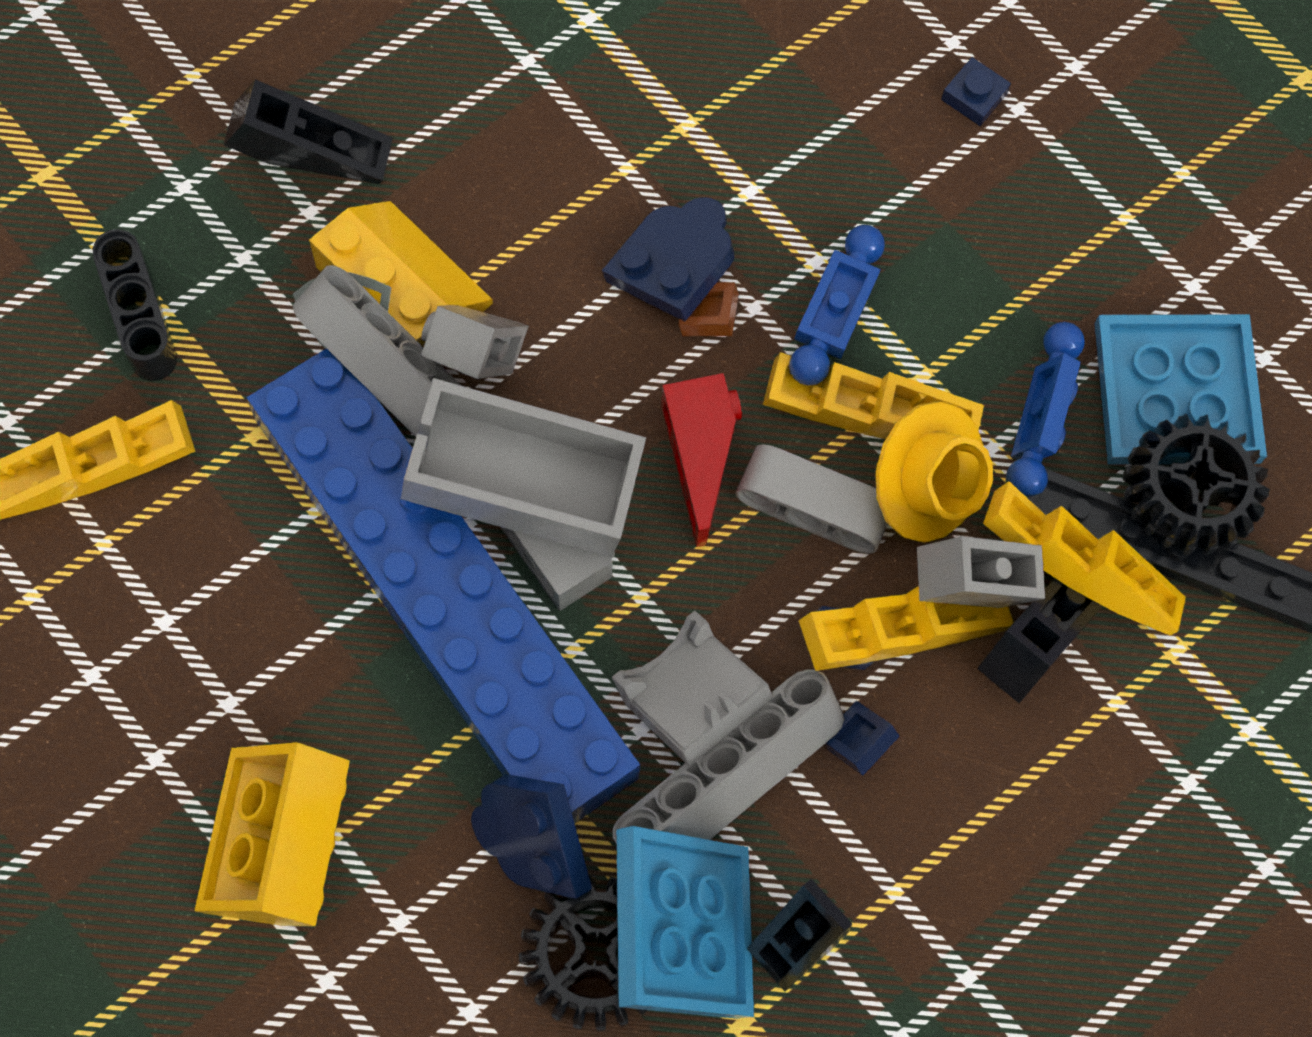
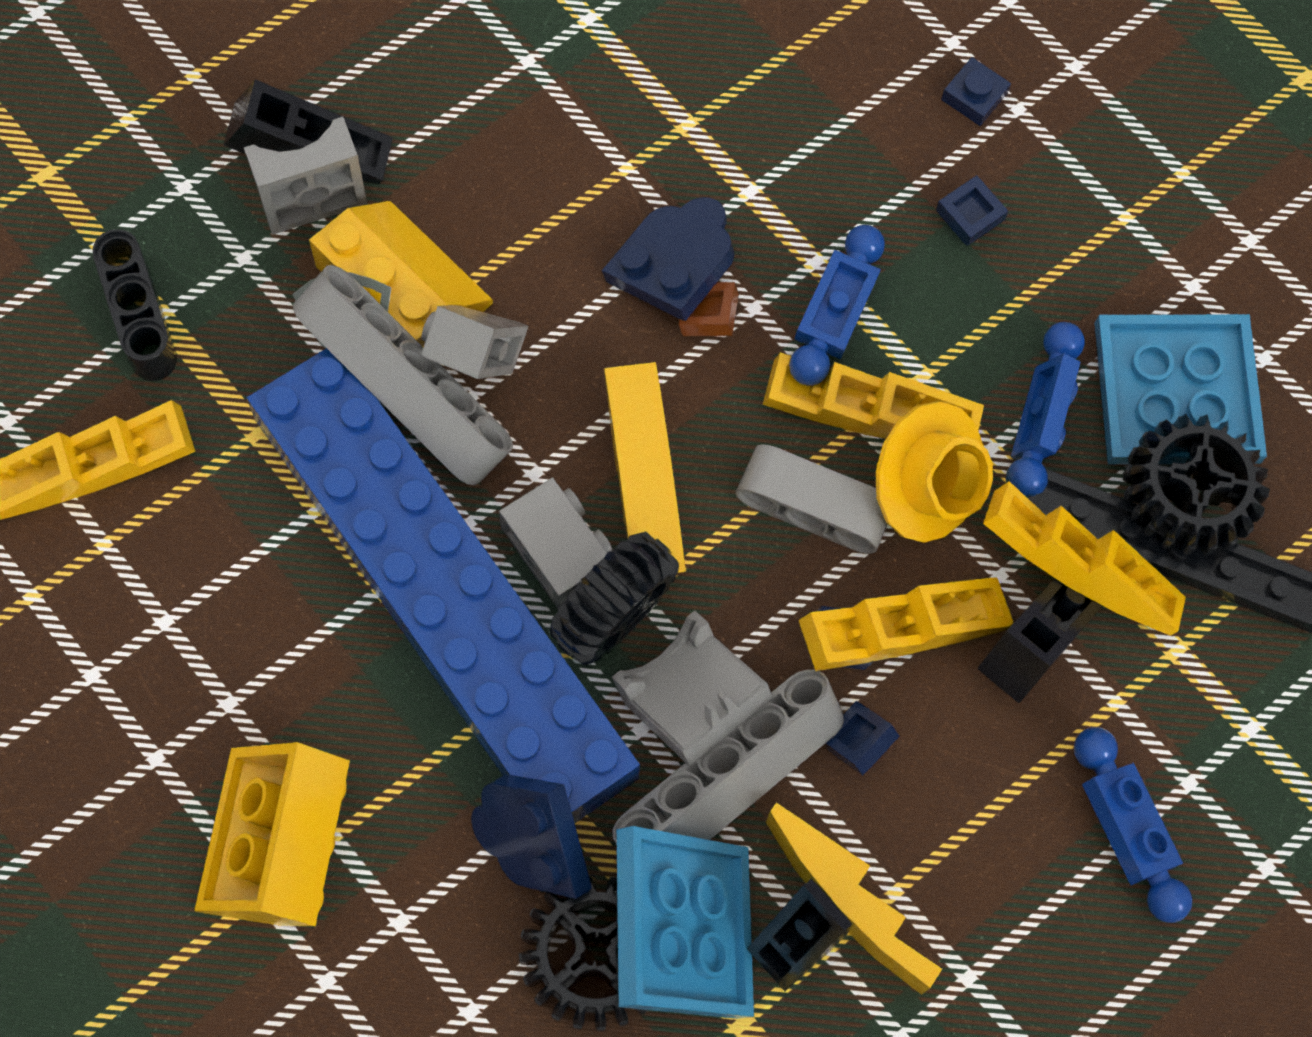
(308, 181): none -> light grey piece
(523, 468): light grey piece -> none
(614, 598): none -> black gear
(643, 455): none -> yellow slope
(700, 428): red slope -> none
(838, 877): none -> yellow slope
(971, 210): none -> dark blue plate
(980, 572): light grey brick -> none
(1132, 825): none -> blue plate

